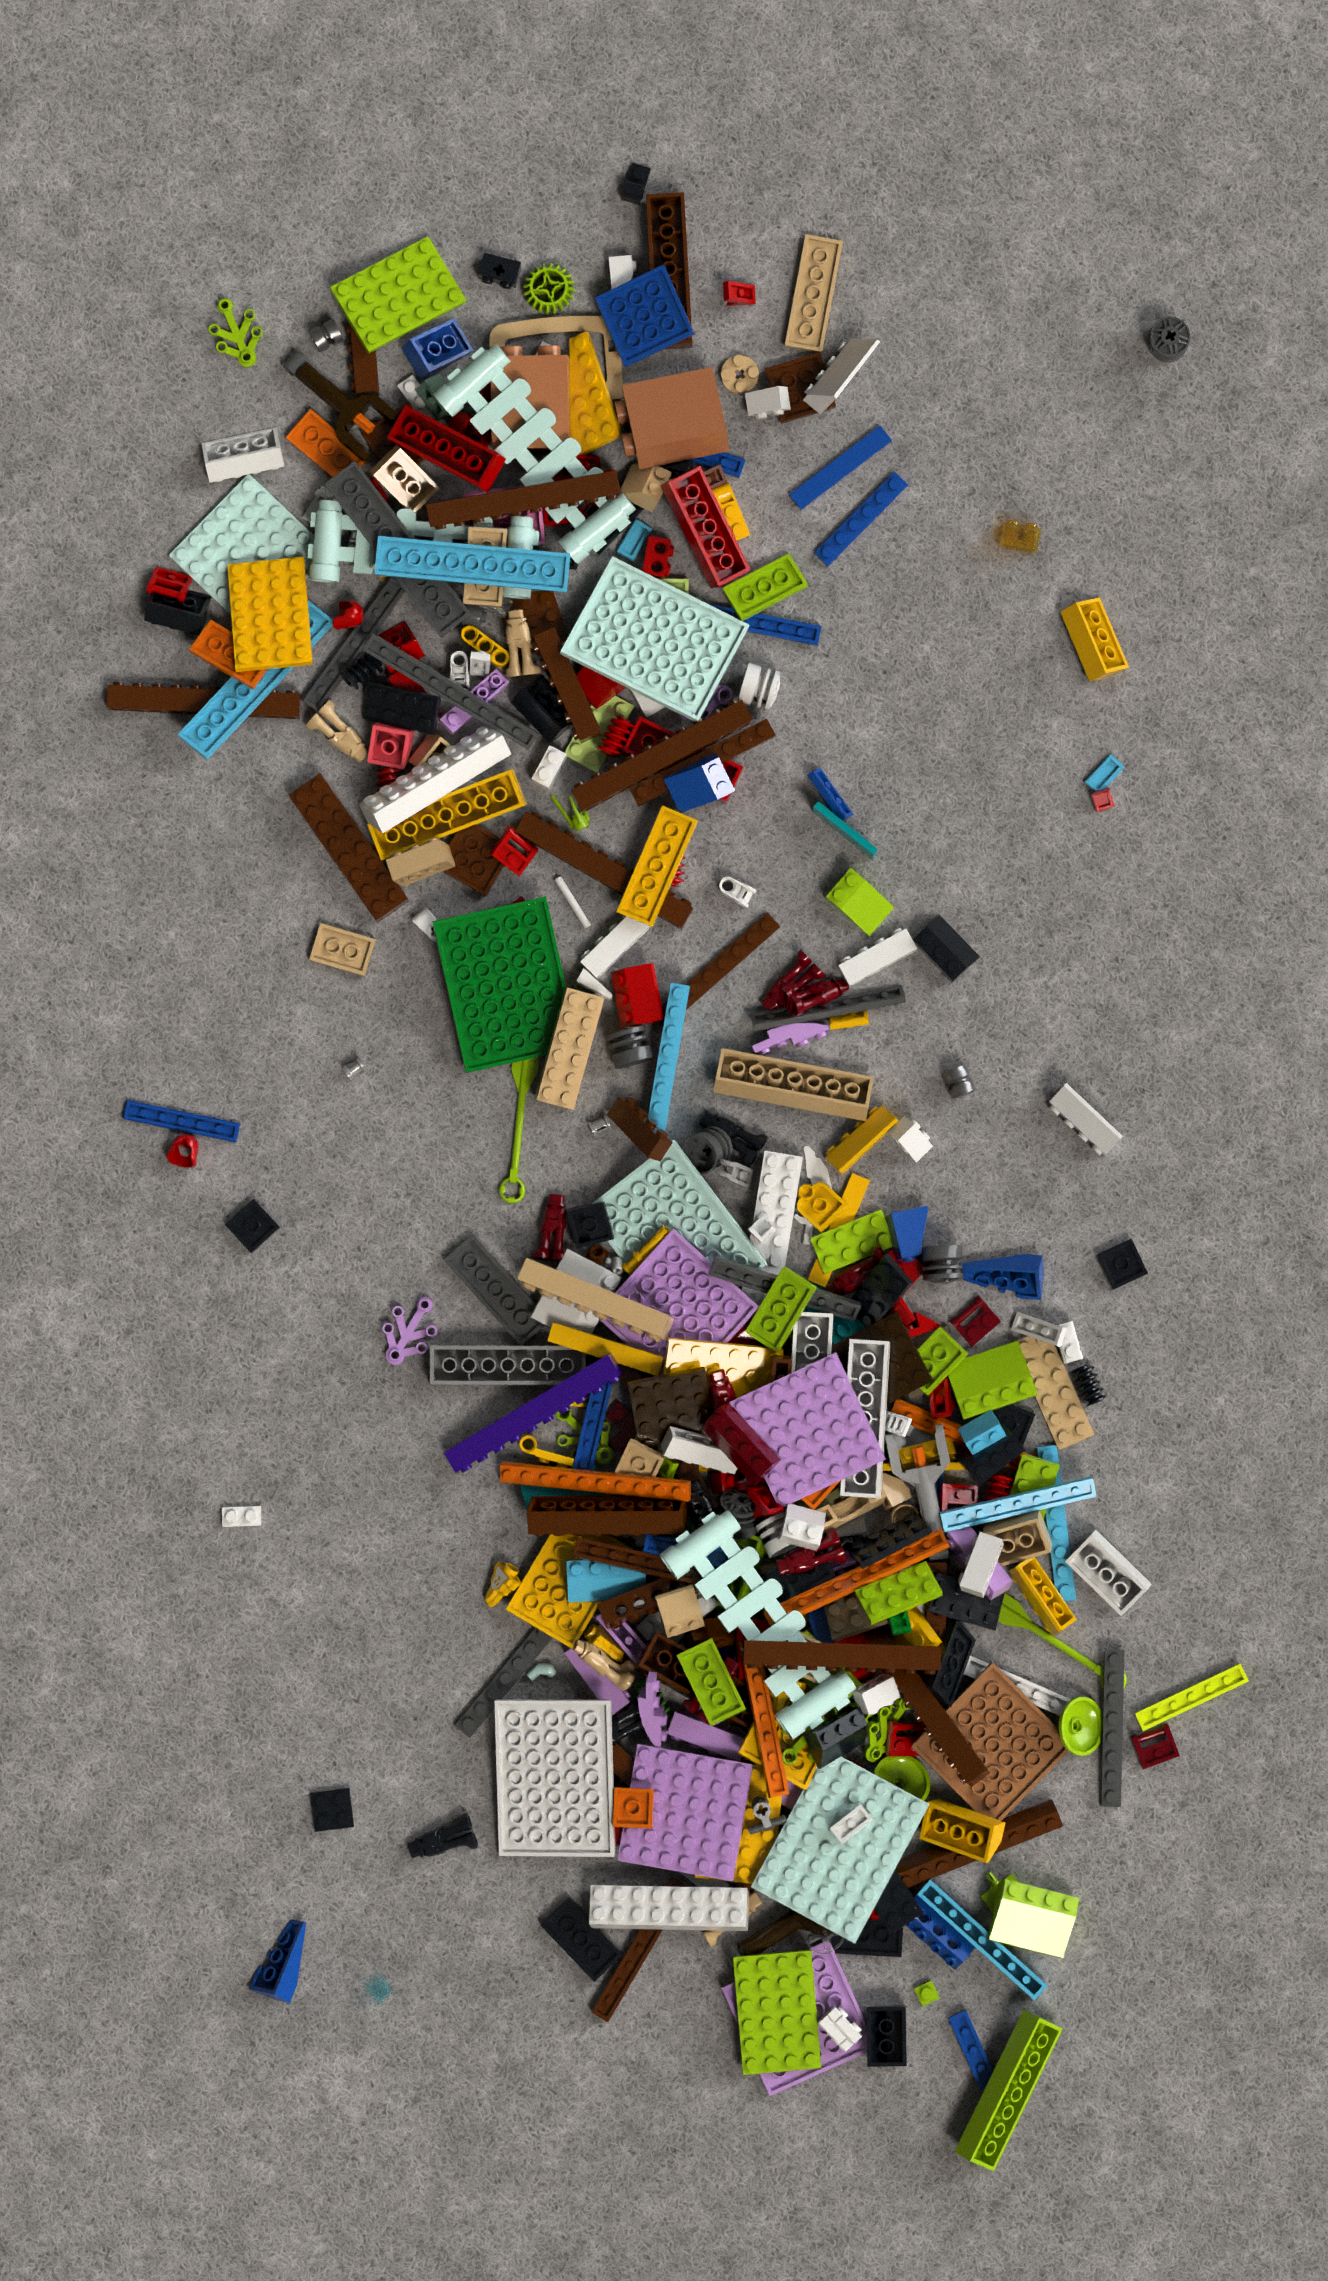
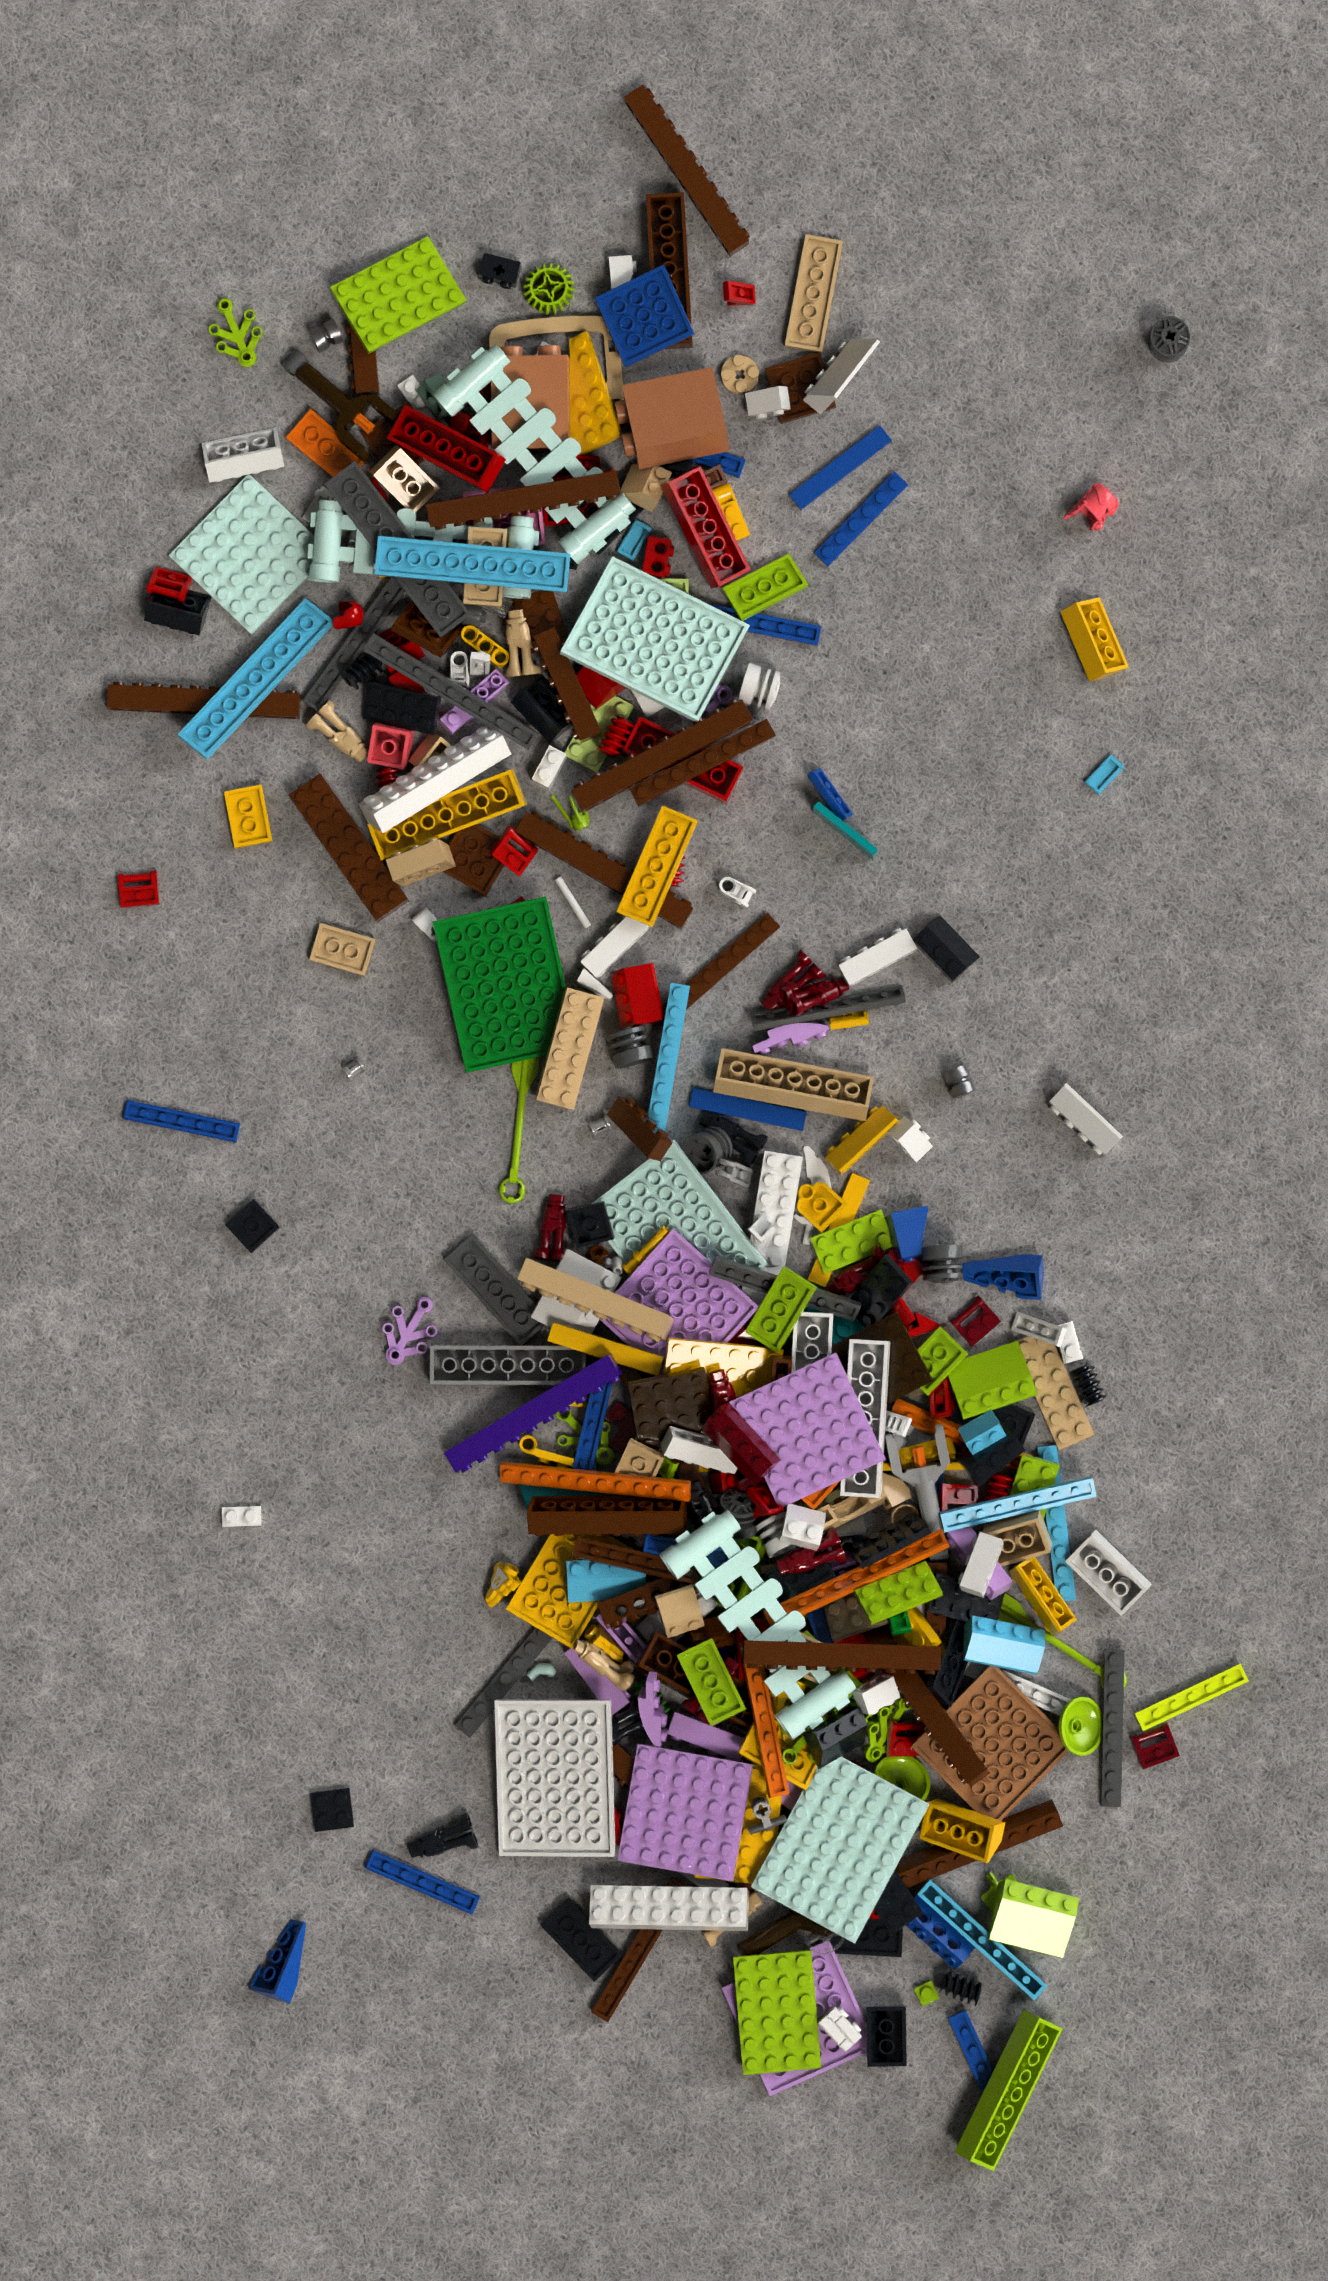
(138, 895): none -> red plate
(176, 1158): red hair -> none
(217, 649): orange plate -> none
(248, 816): none -> yellow plate
(270, 614): yellow plate -> none
(380, 1990): clear light blue plate -> none
(417, 629): none -> reddish brown plate
(422, 1882): none -> blue tile
(437, 349): blue slope -> none
(633, 1807): orange plate -> none
(636, 184): black plate -> none
(686, 170): none -> reddish brown brick
(699, 783): blue slope -> none
(747, 1109): none -> blue tile
(851, 1824): white plate -> none
(859, 902): lime slope -> none
(961, 1987): none -> black piece
(1003, 1644): none -> slope
(1028, 543): clear yellow brick -> none
(1094, 506): none -> coral helmet
(1102, 799): tile -> none
(1122, 1264): black plate -> none

